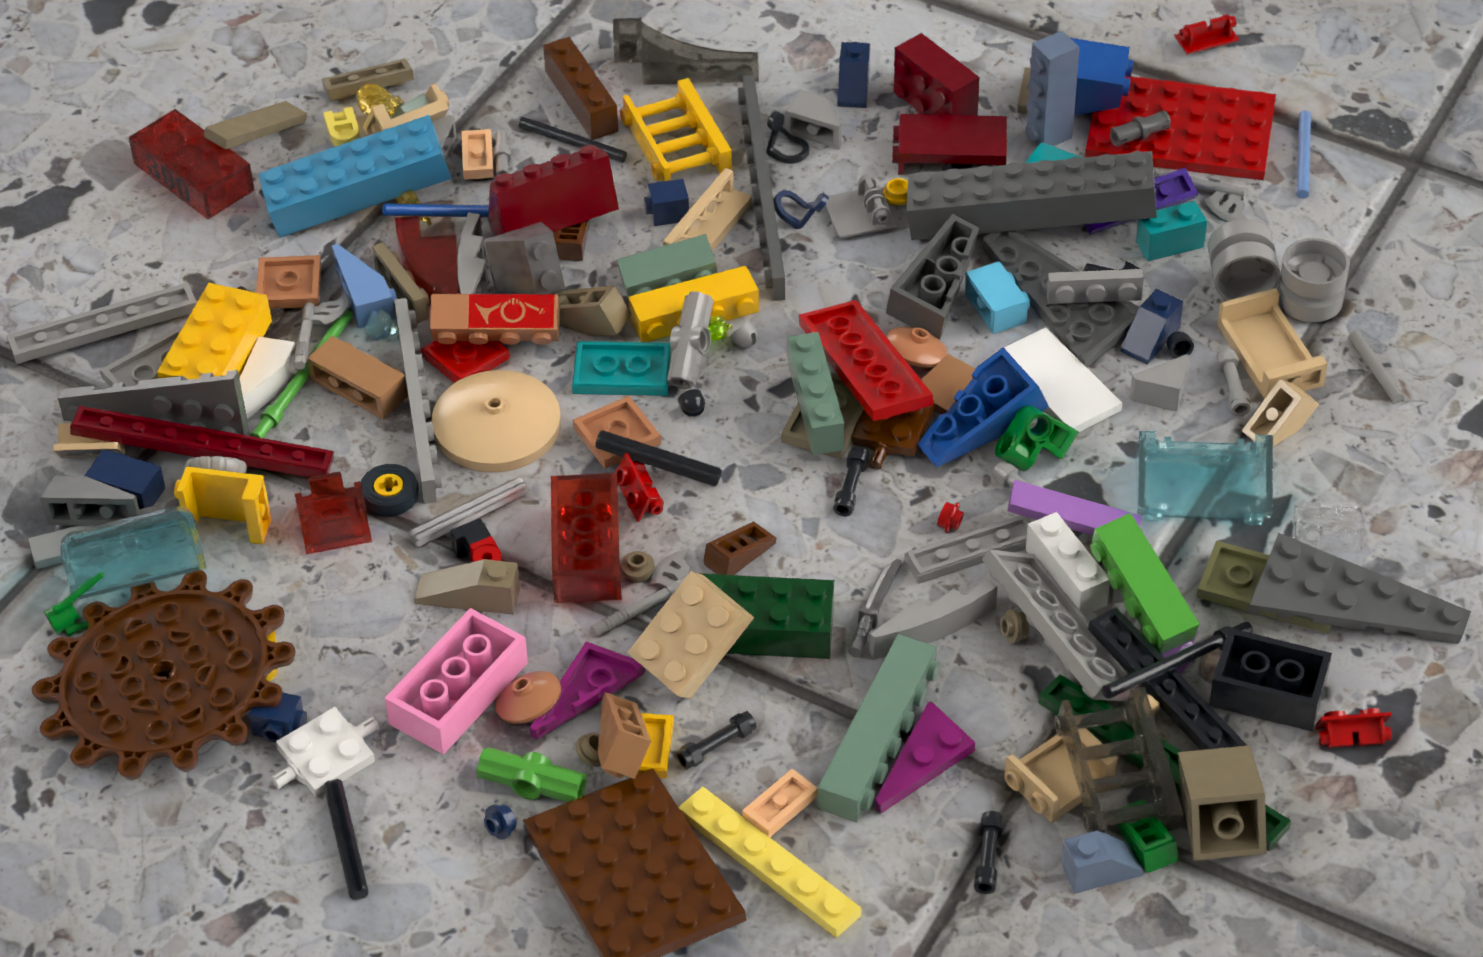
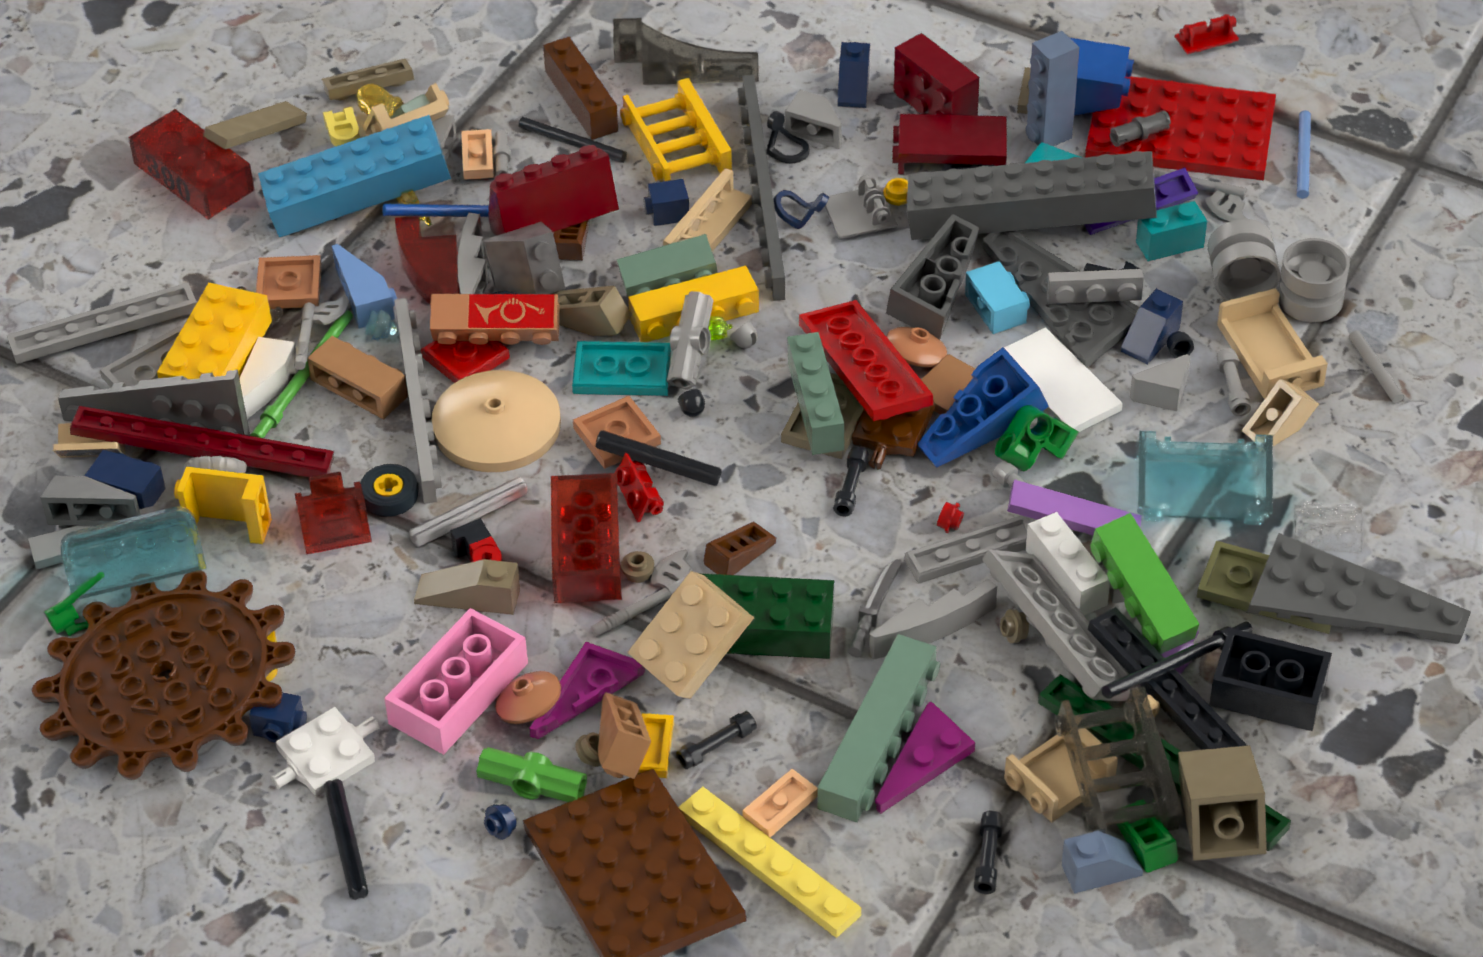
(402, 280): dark tan plate -> none
(1340, 727): red hinge -> none

